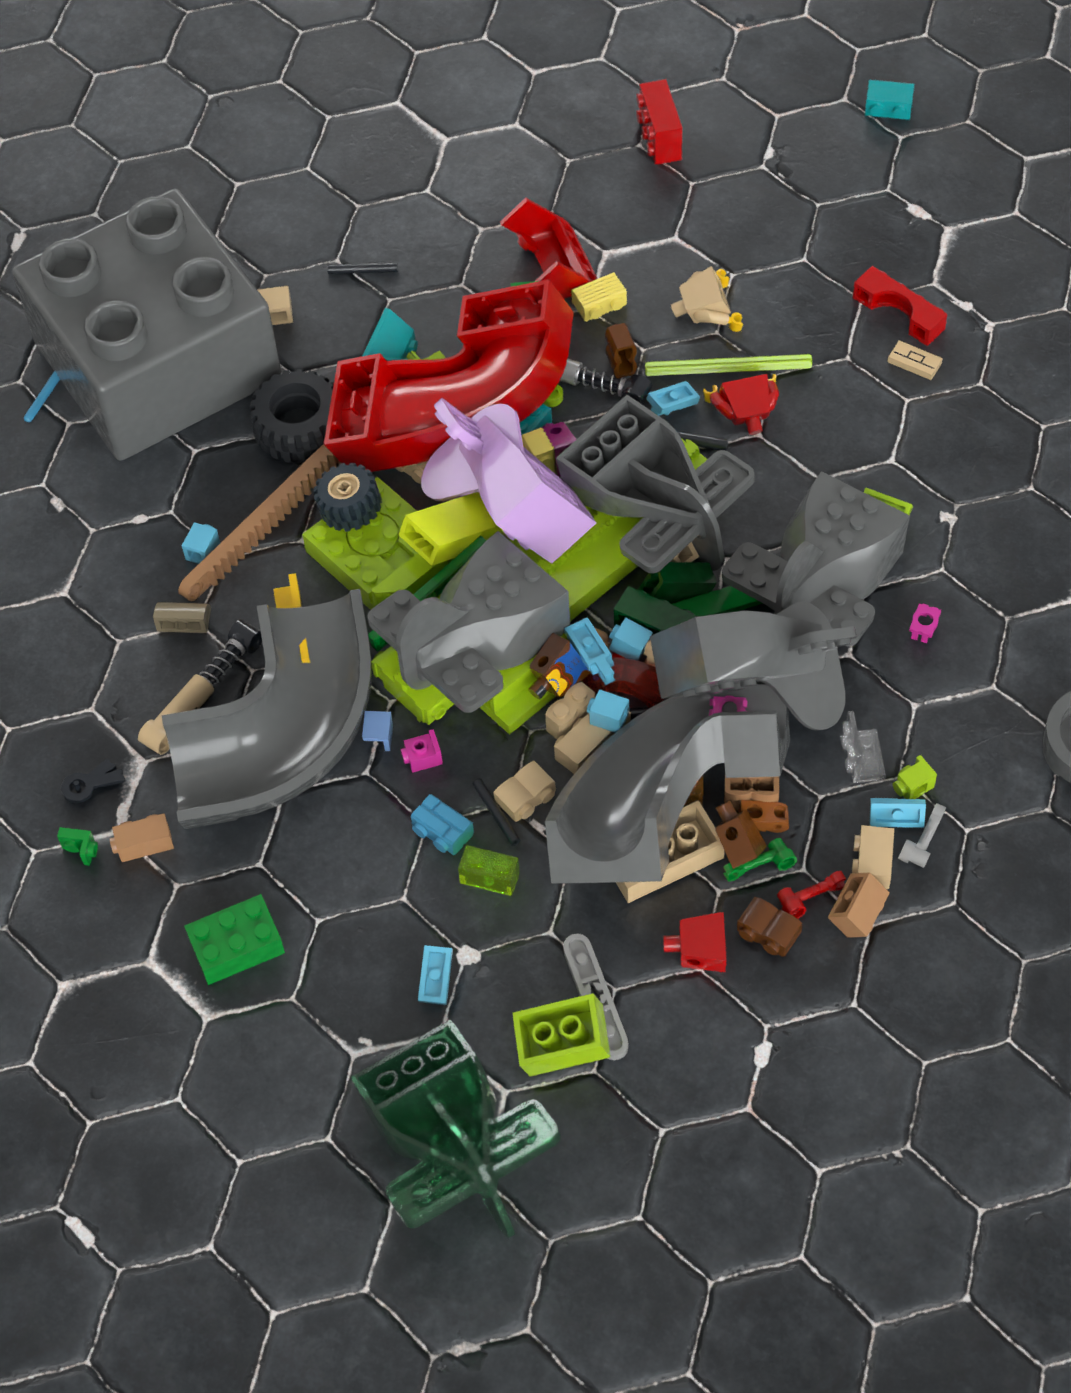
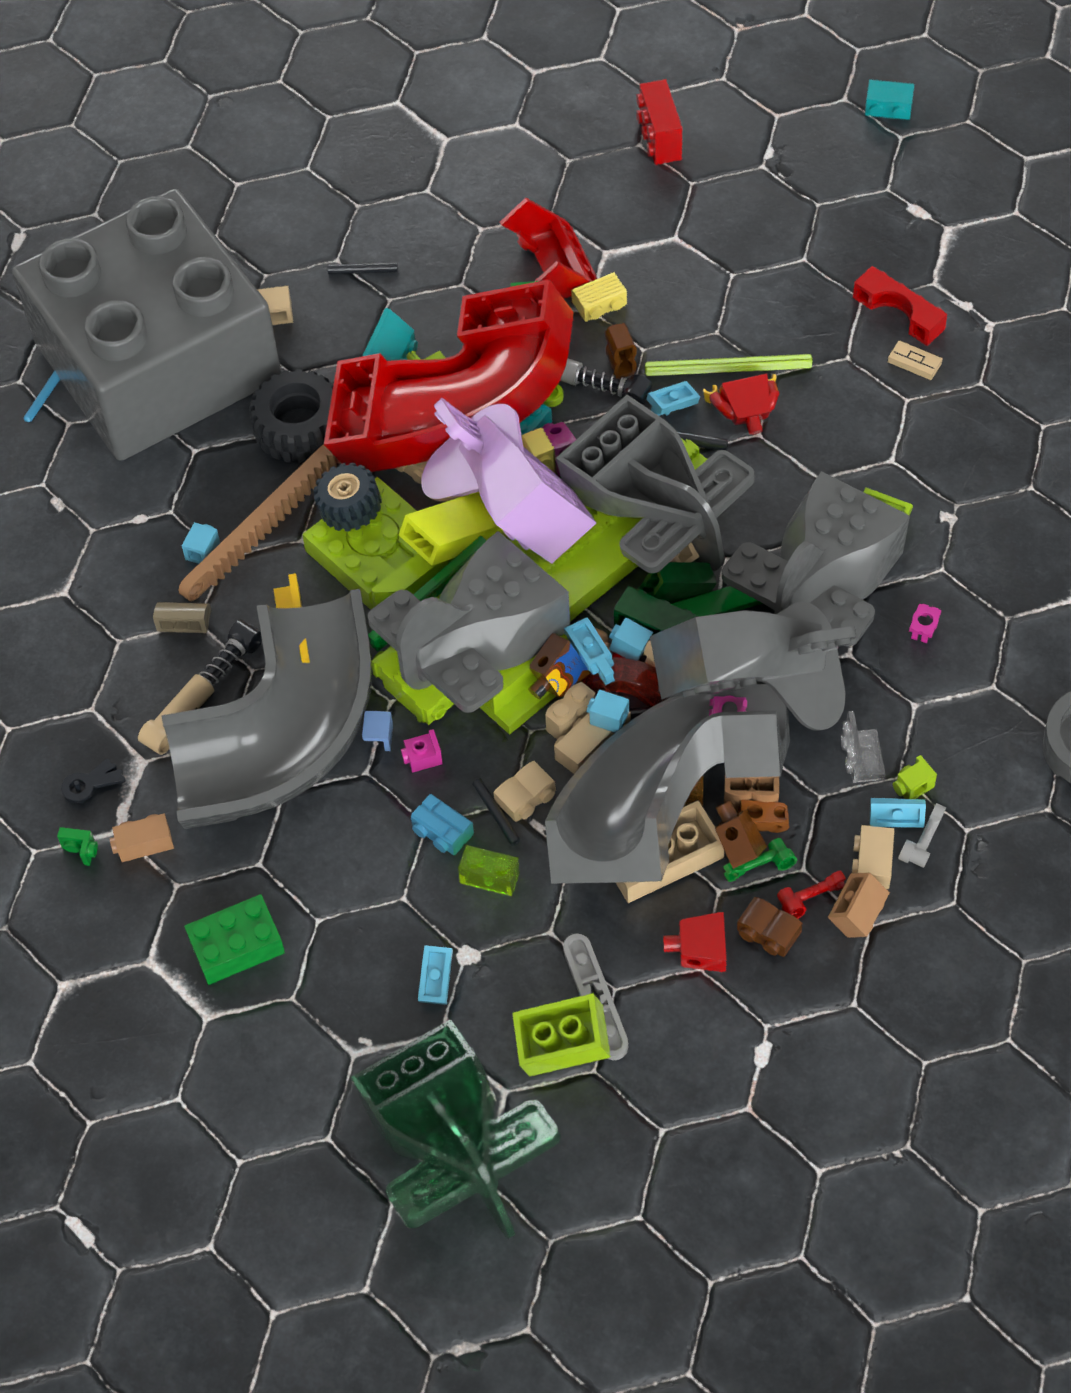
(706, 299): tan torso -> none

